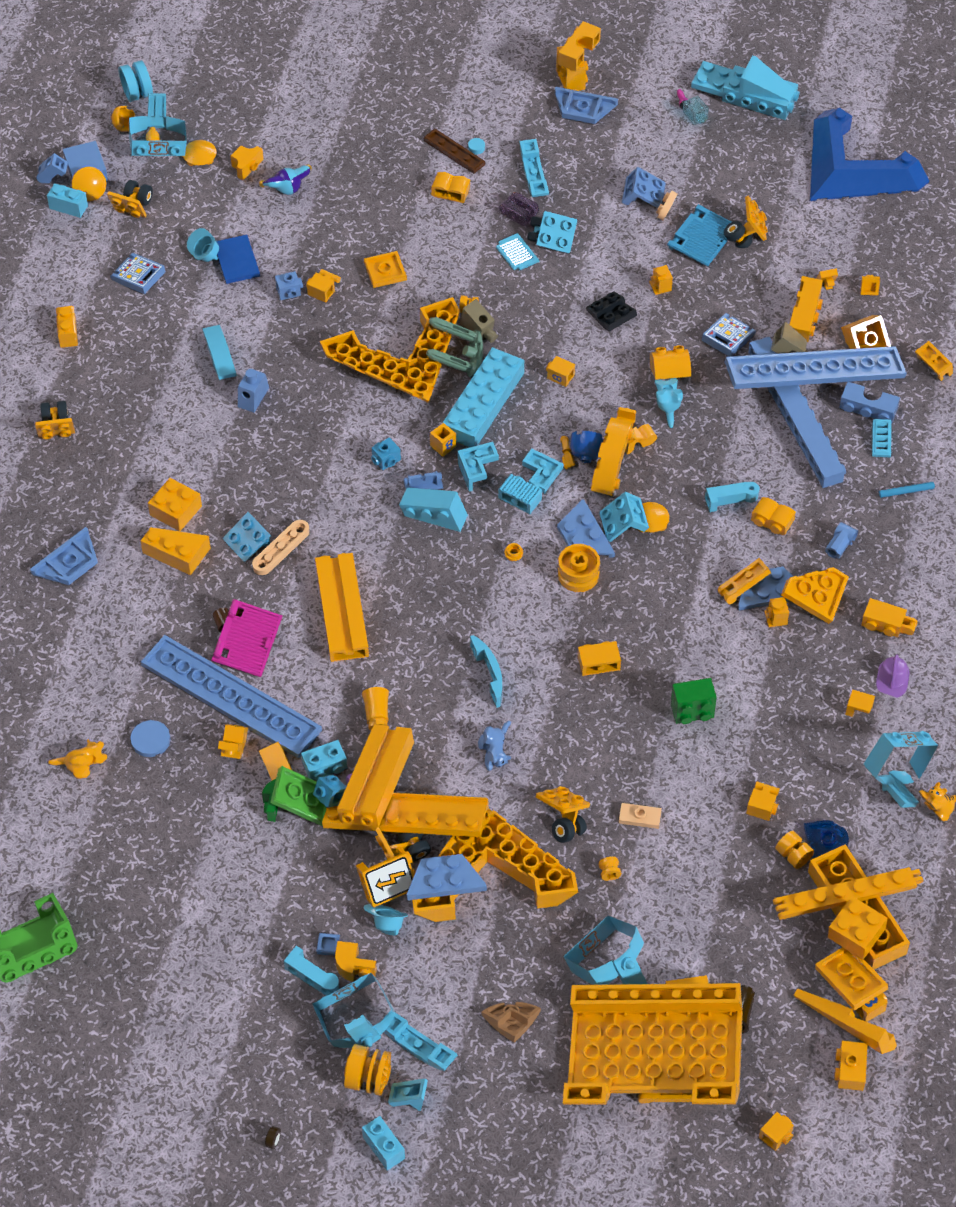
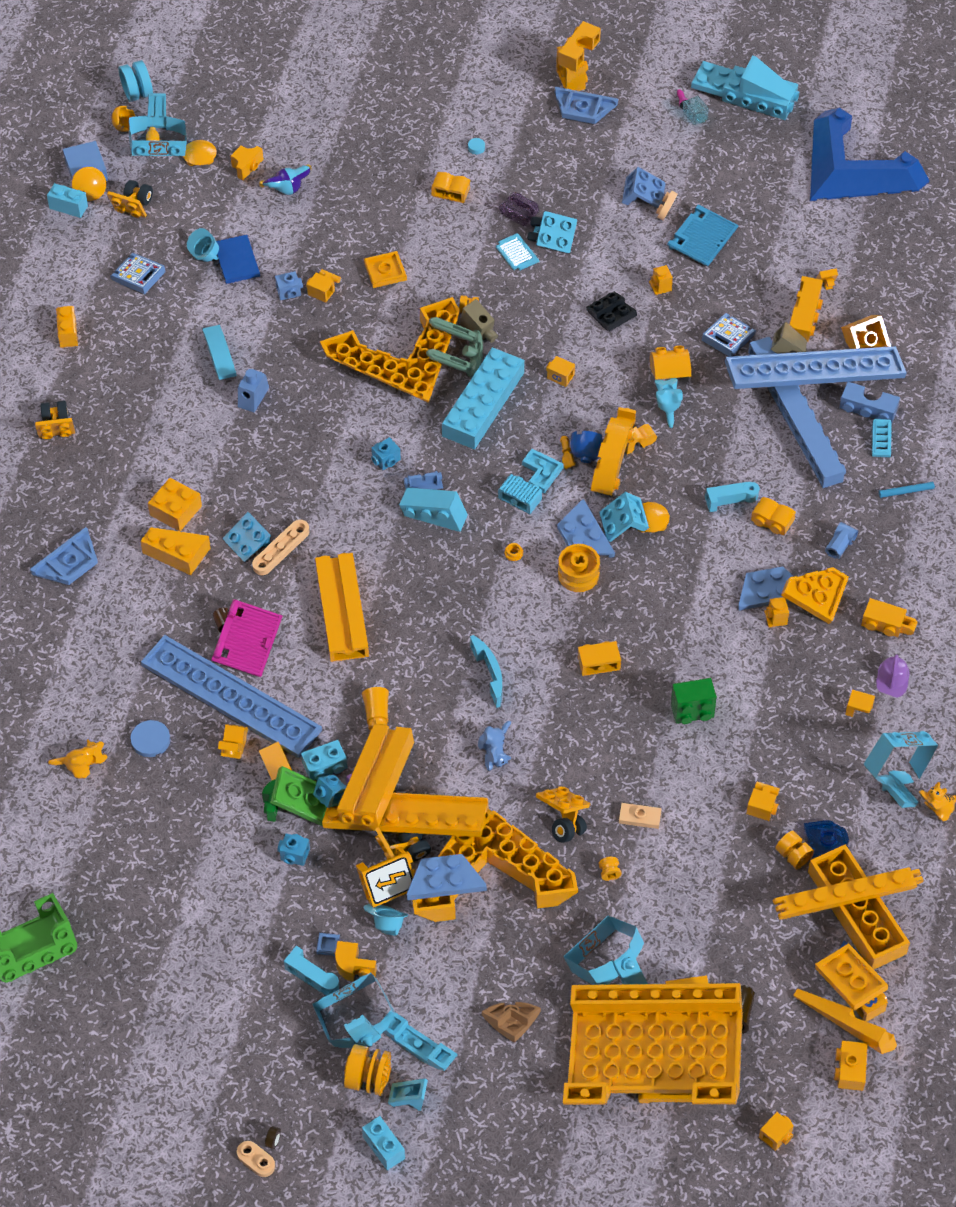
(51, 167): medium blue leg -> none
(255, 1158): none -> light nougat plate
(294, 849): none -> dark azure brick
(443, 439): light orange brick -> none
(454, 151): reddish brown tile -> none
(472, 460): medium azure panel -> none
(532, 168): medium azure slope -> none
(743, 580): light orange plate -> none
(755, 223): light orange plate -> none
(857, 927): light orange brick -> none
(870, 285): light orange tile -> none
(935, 360): light orange hinge -> none

